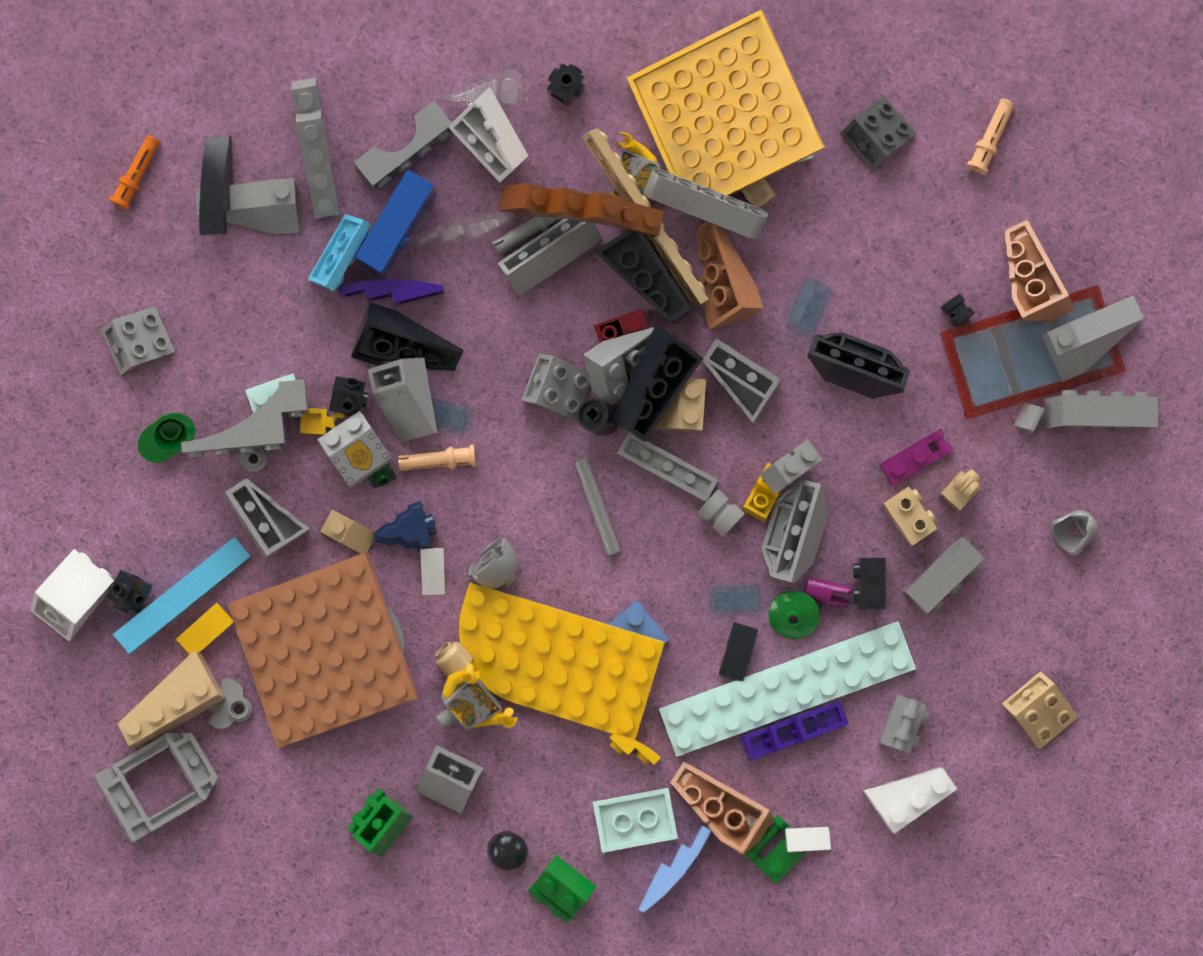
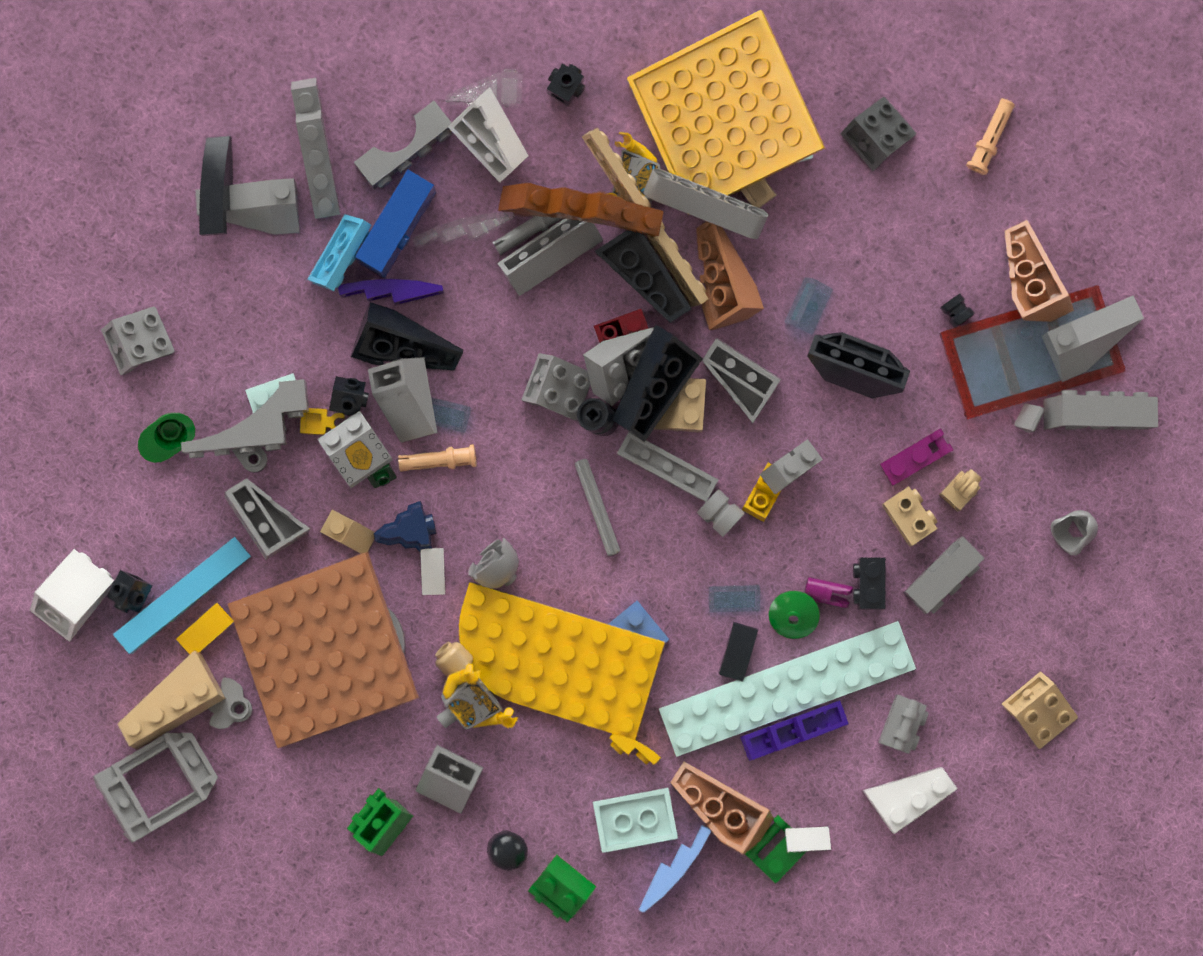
(125, 182): orange pin -> none
(795, 530): light grey wedge -> none

